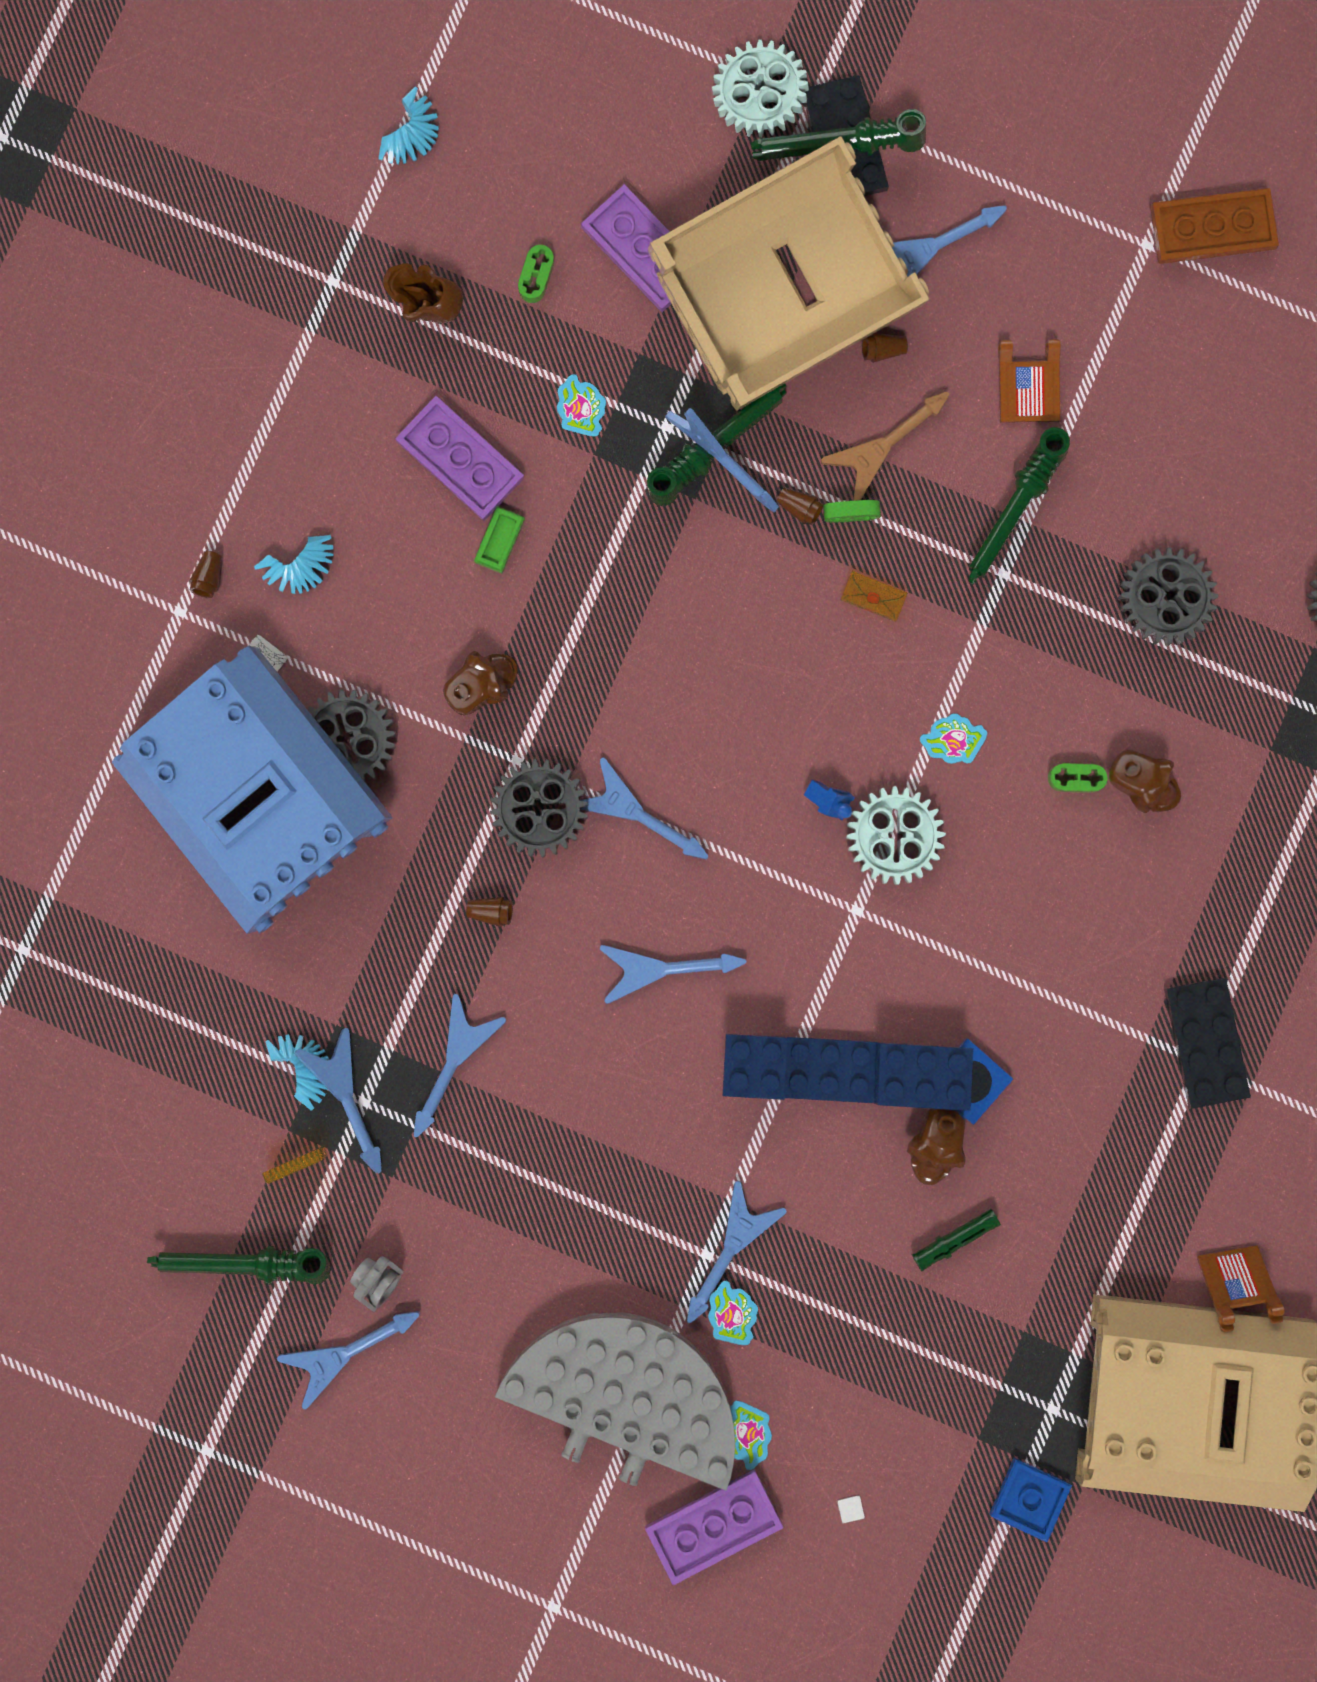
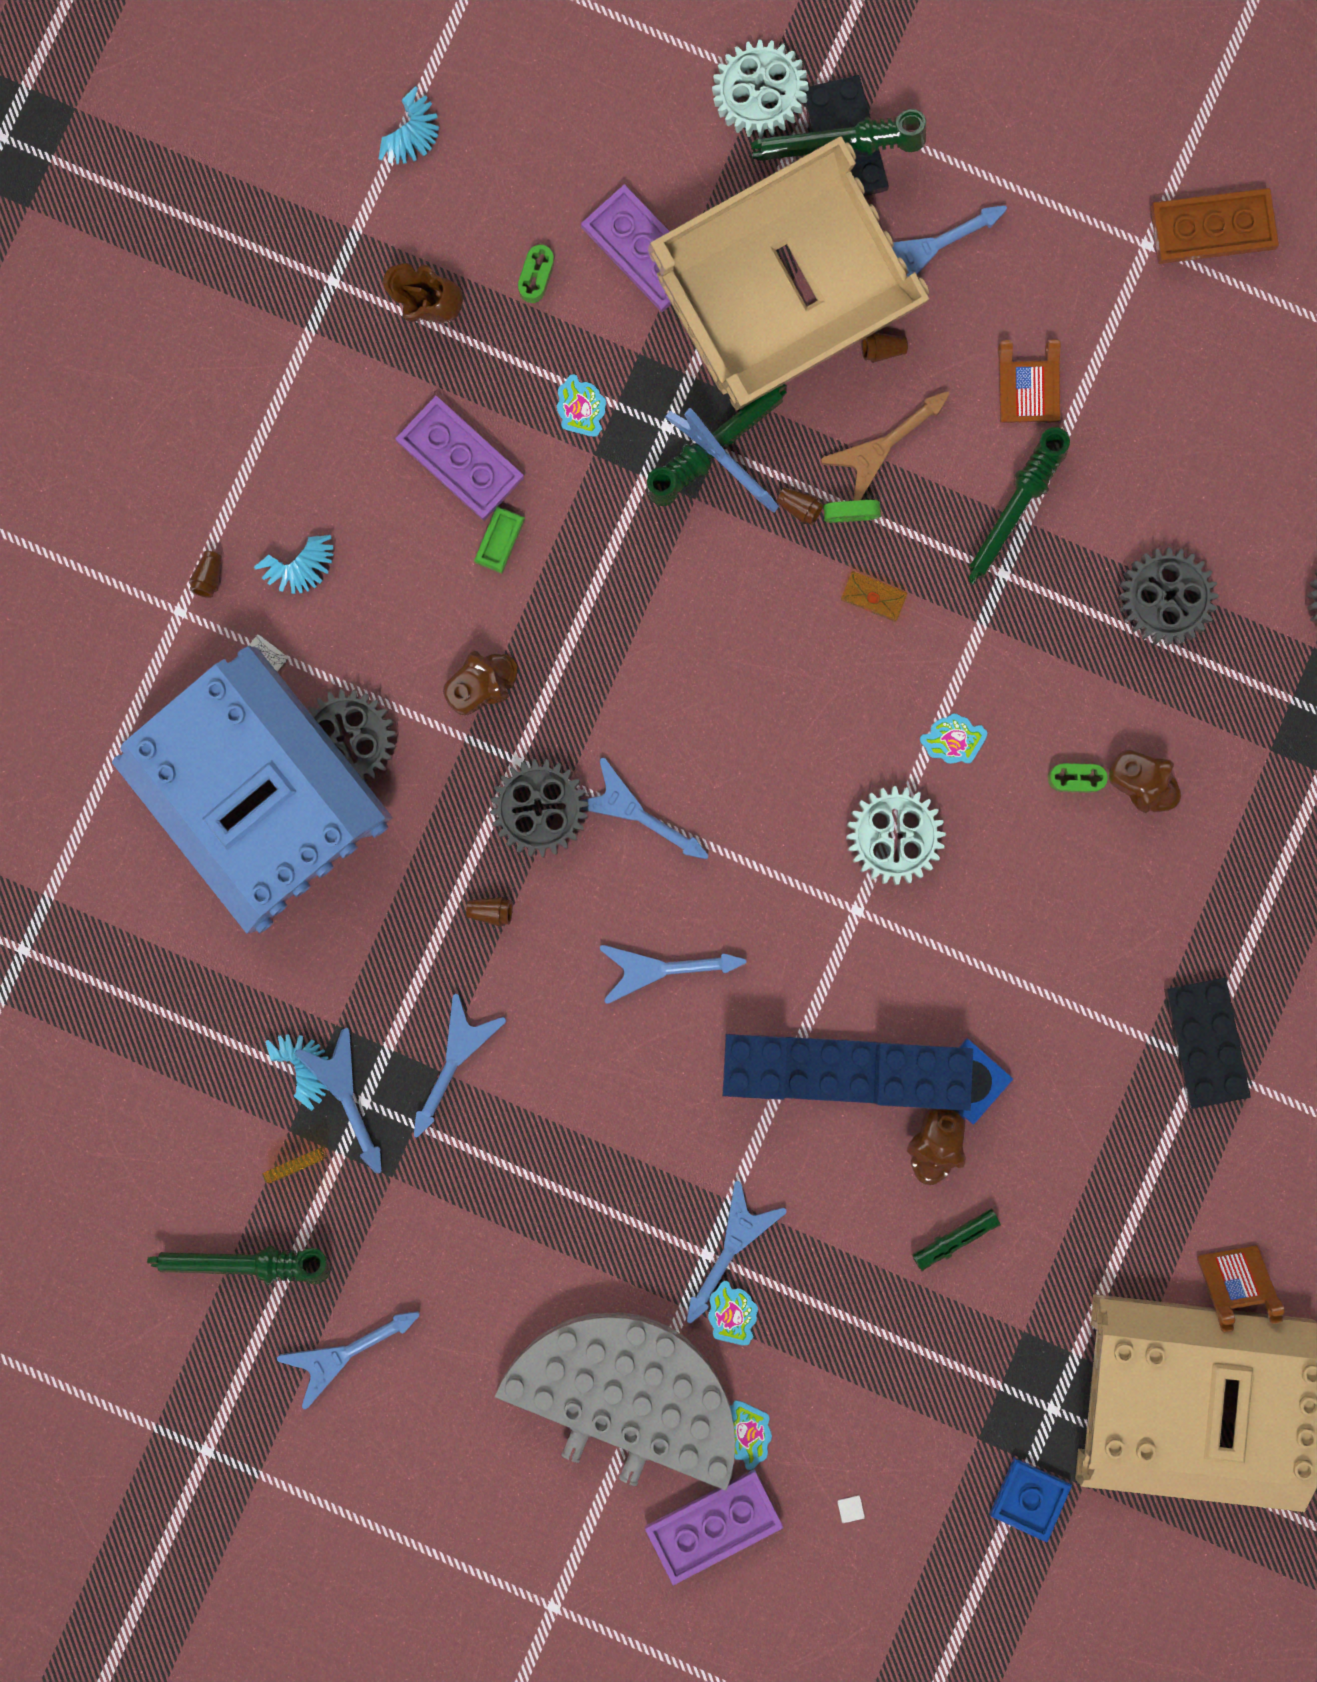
(375, 1281): light grey piece -> none
(831, 801): blue piece -> none

